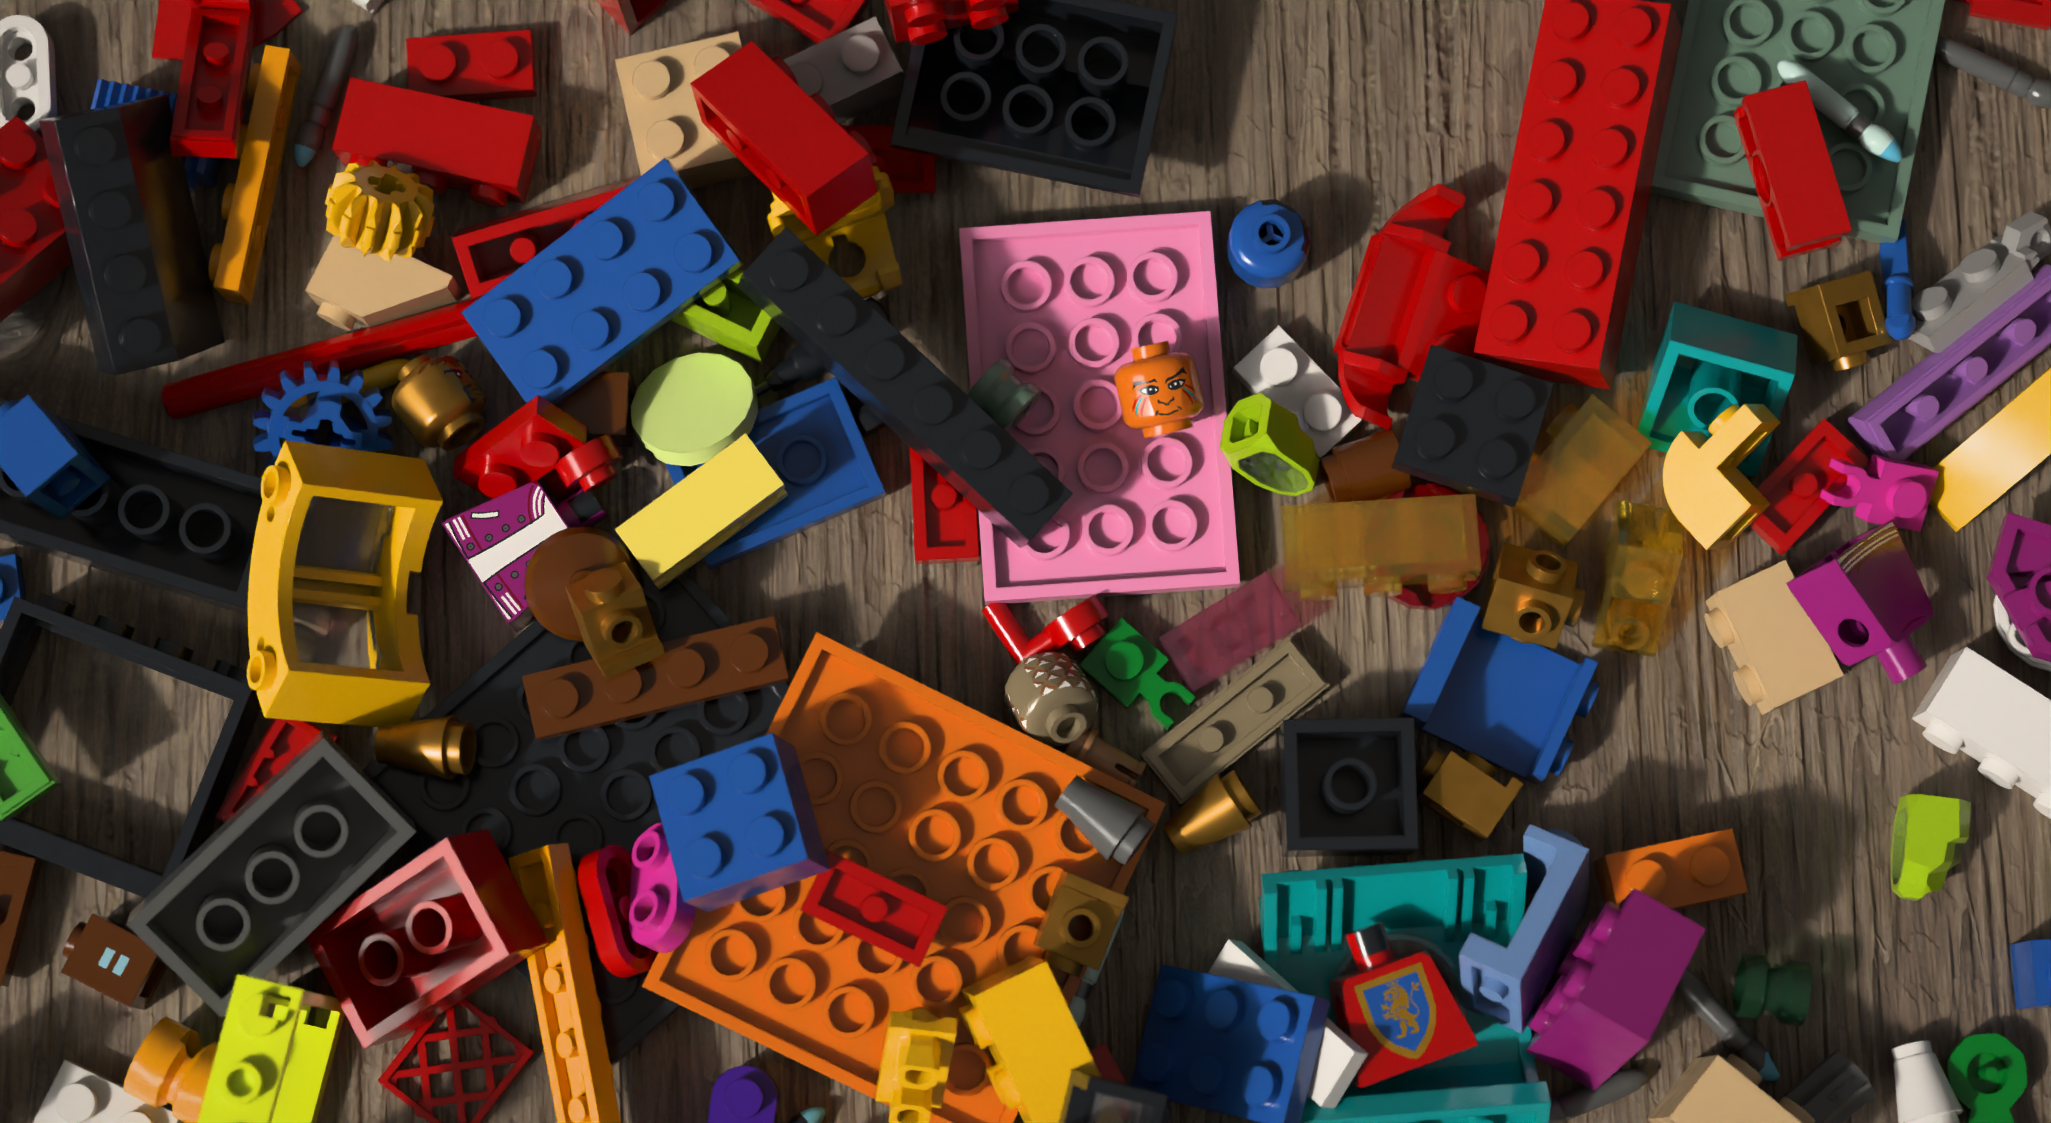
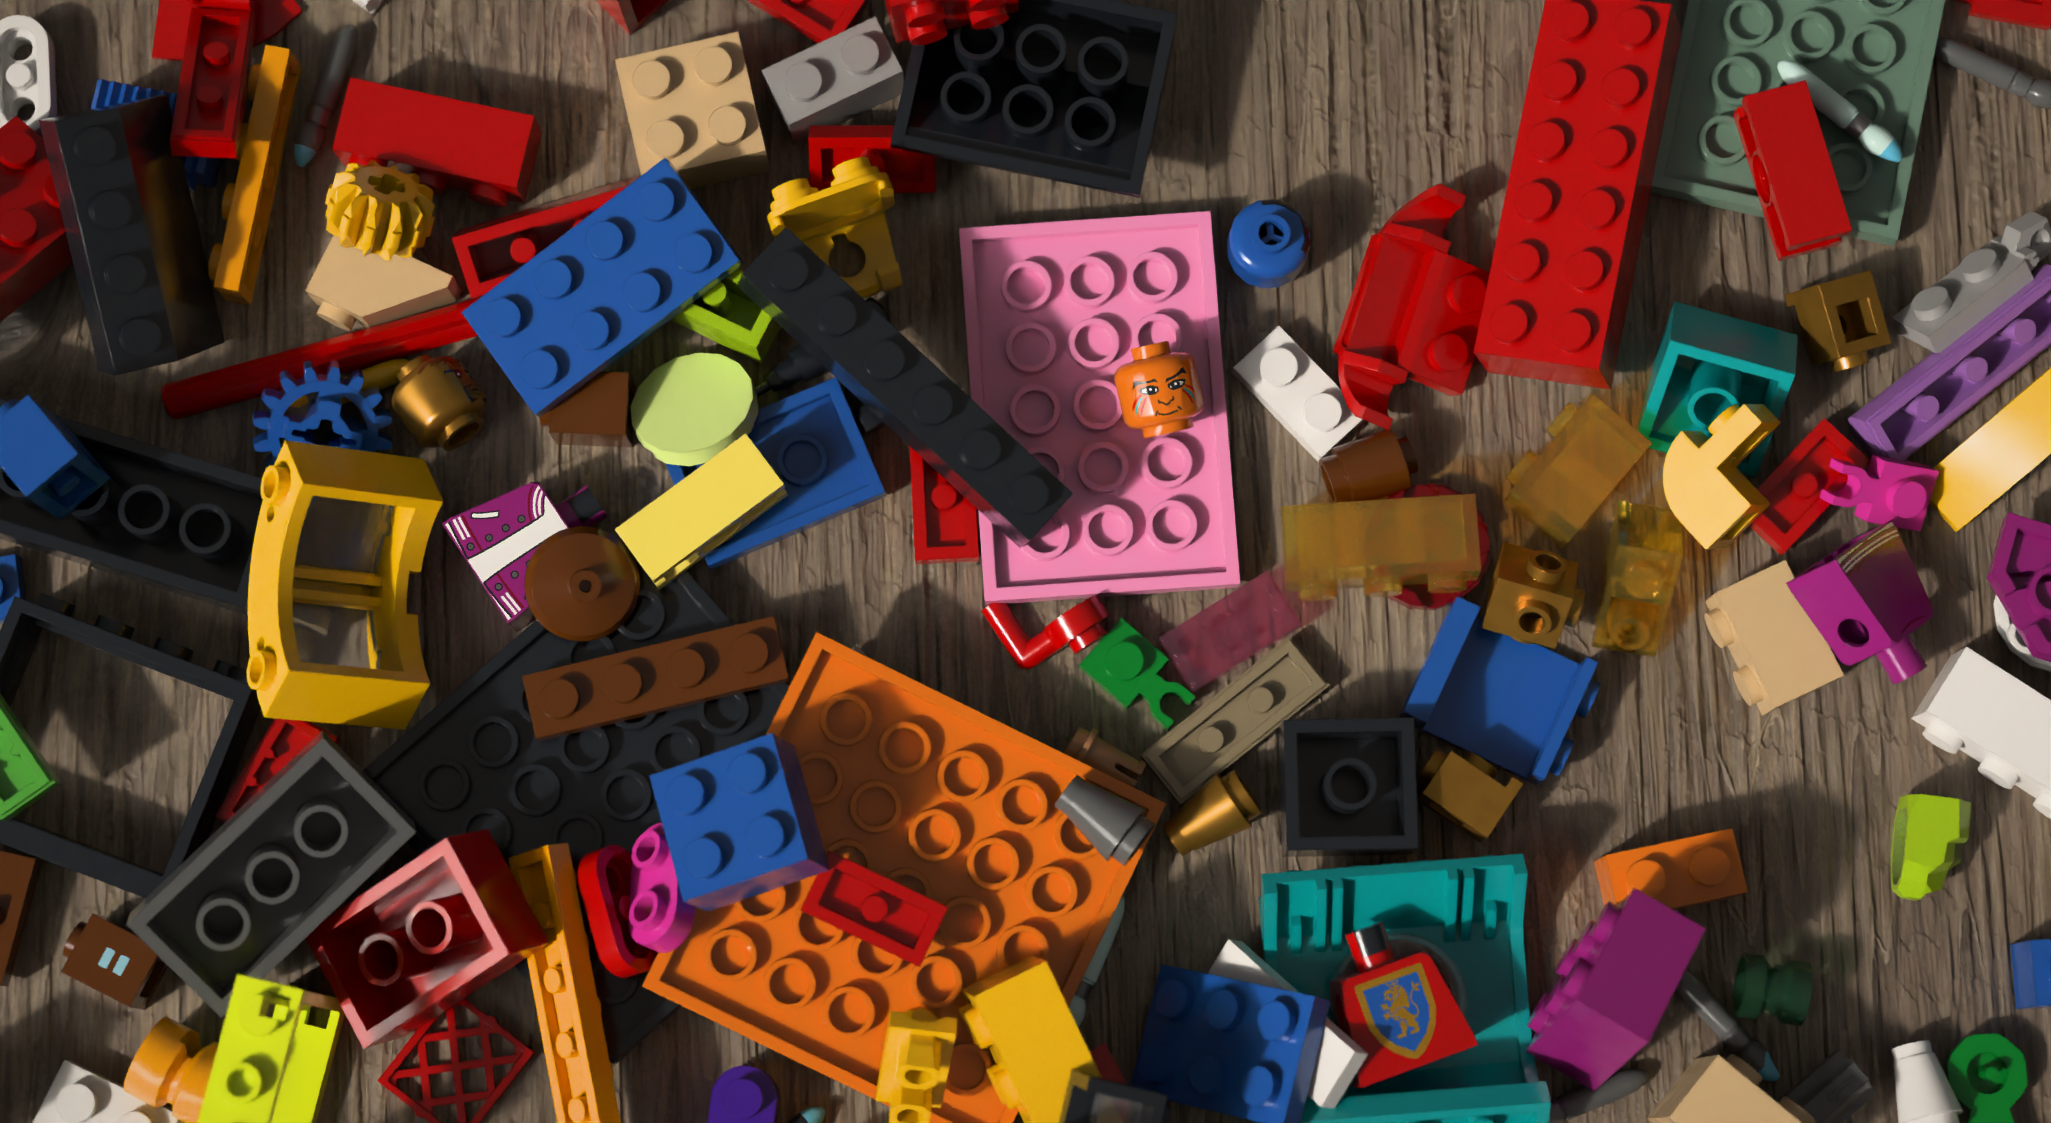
(428, 746): pearl gold cone -> none
(473, 65): red plate -> none
(519, 449): red plate -> none
(585, 467): red plate -> none
(614, 620): pearl gold brick -> none
(786, 136): red brick -> none
(1004, 395): sand green wheel -> none
(1051, 698): dark tan head -> none
(1072, 898): pearl gold brick -> none
(1269, 447): lime rock -> none
(1472, 426): black plate -> none
(1511, 980): medium blue panel -> none
(1898, 286): blue piece -> none

